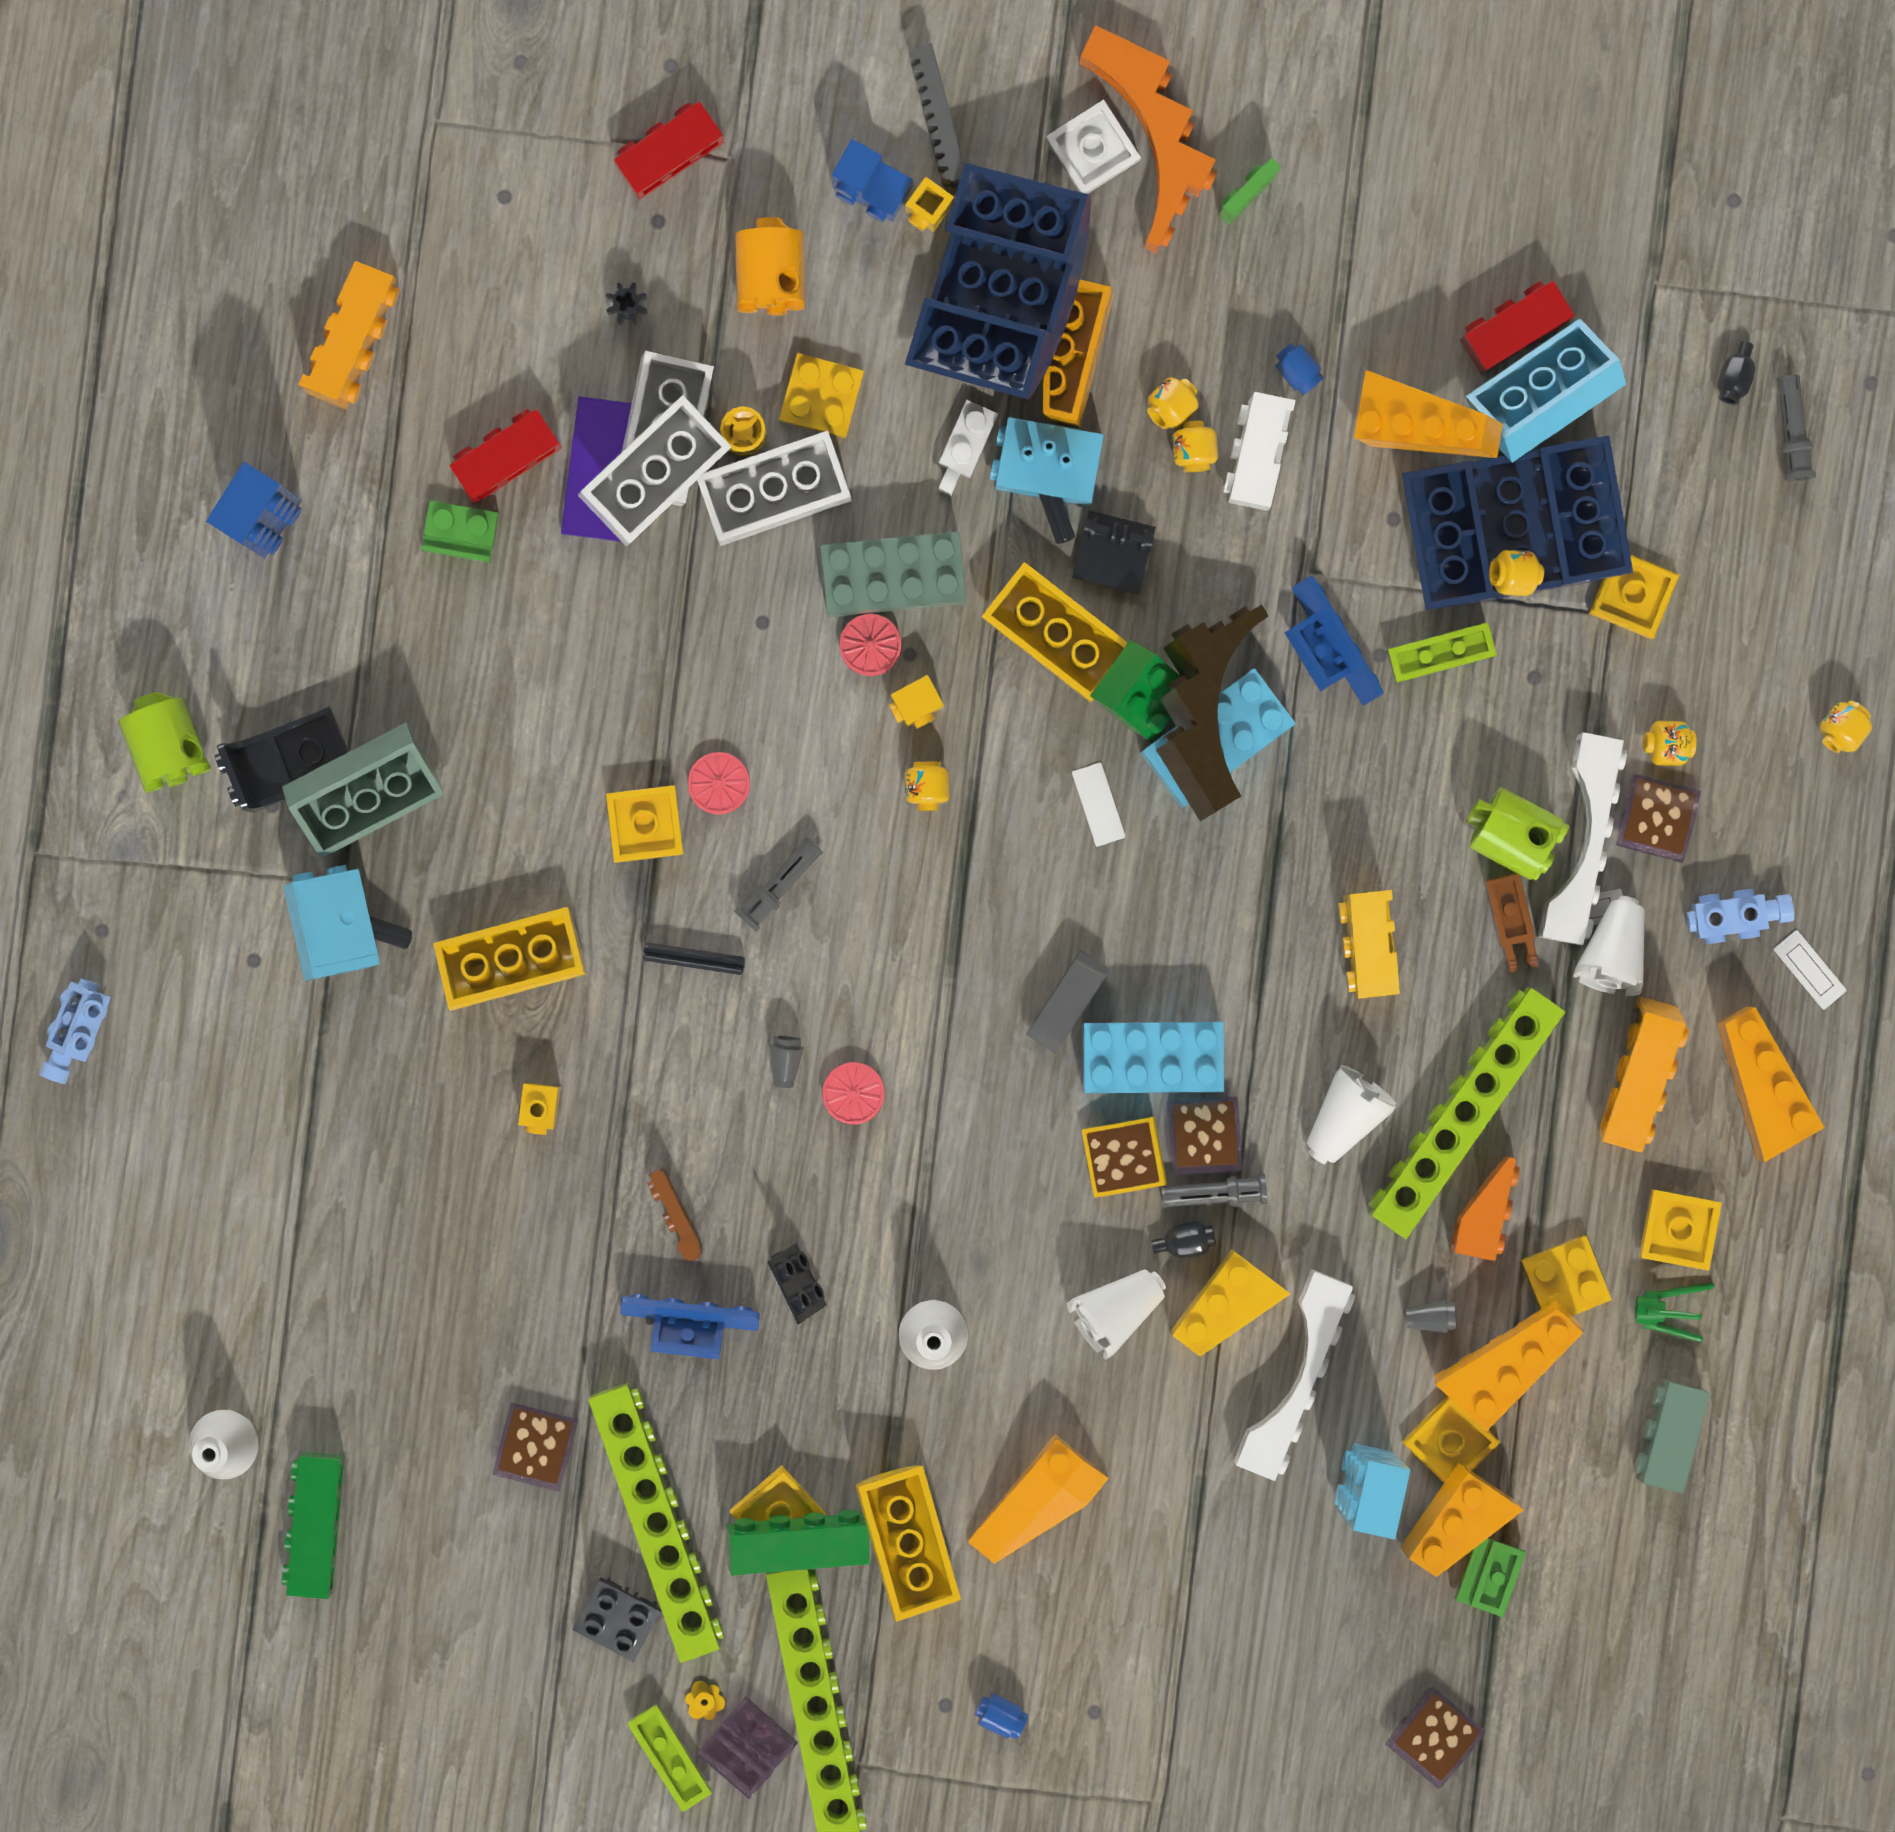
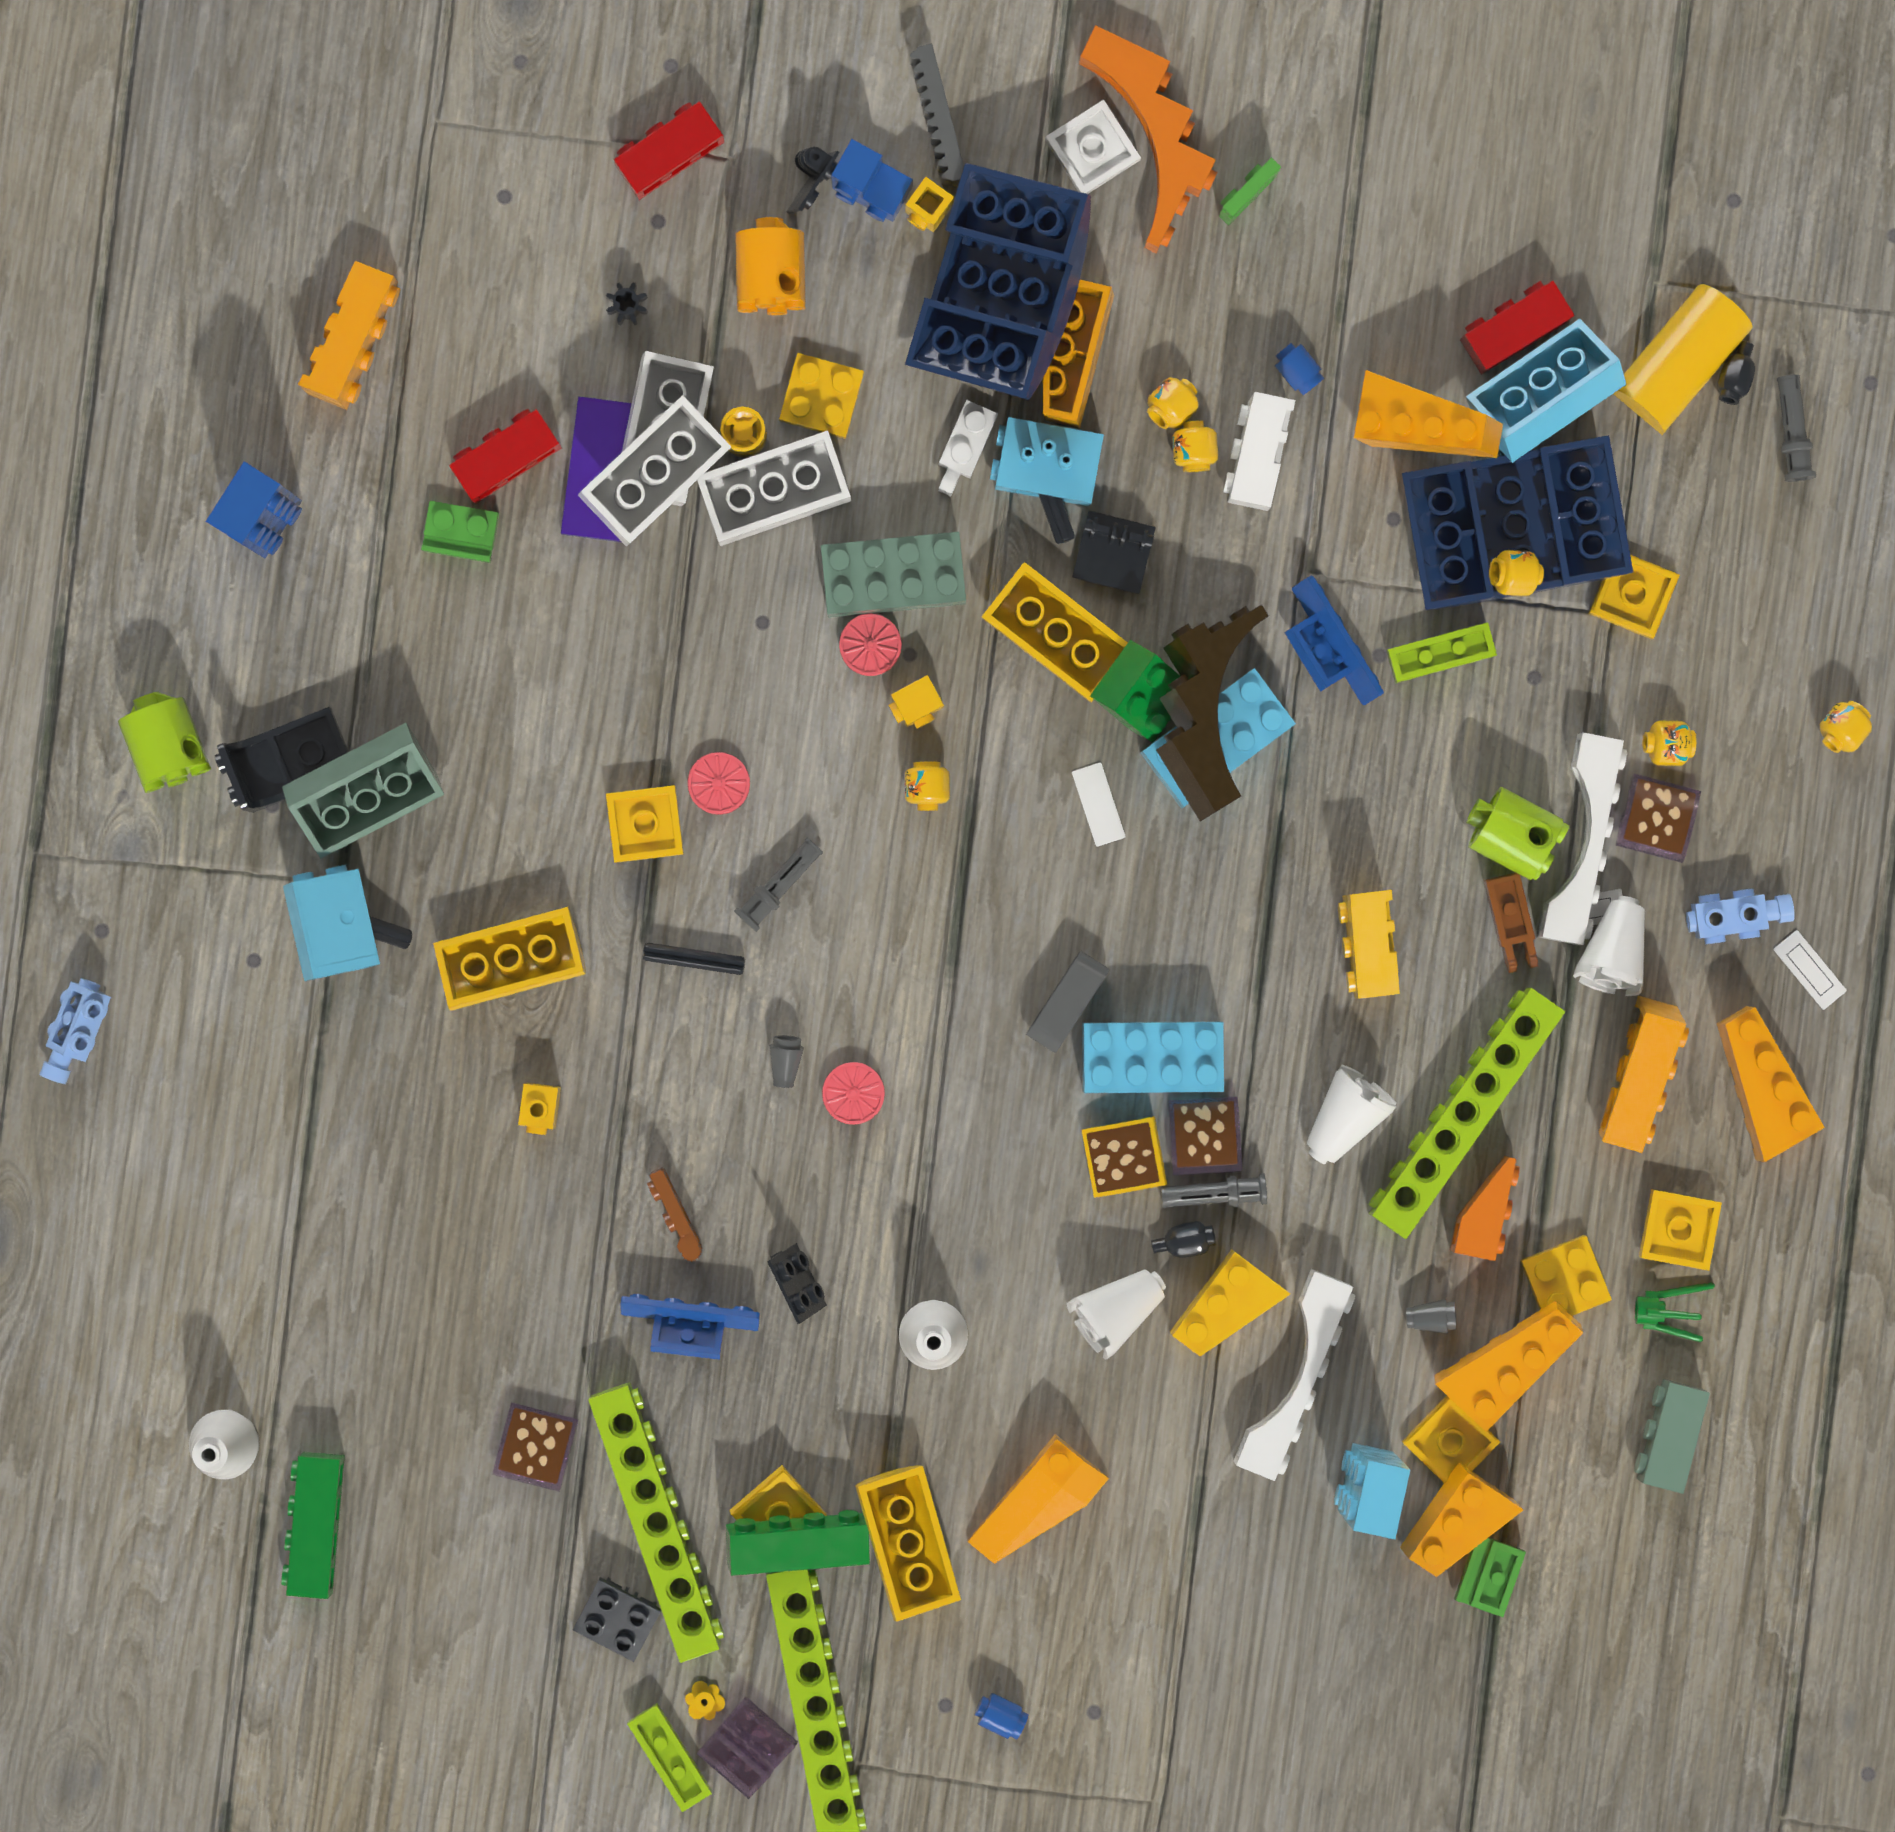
(817, 166): none -> black hinge
(1435, 1737): slope -> none
(1683, 356): none -> yellow brick

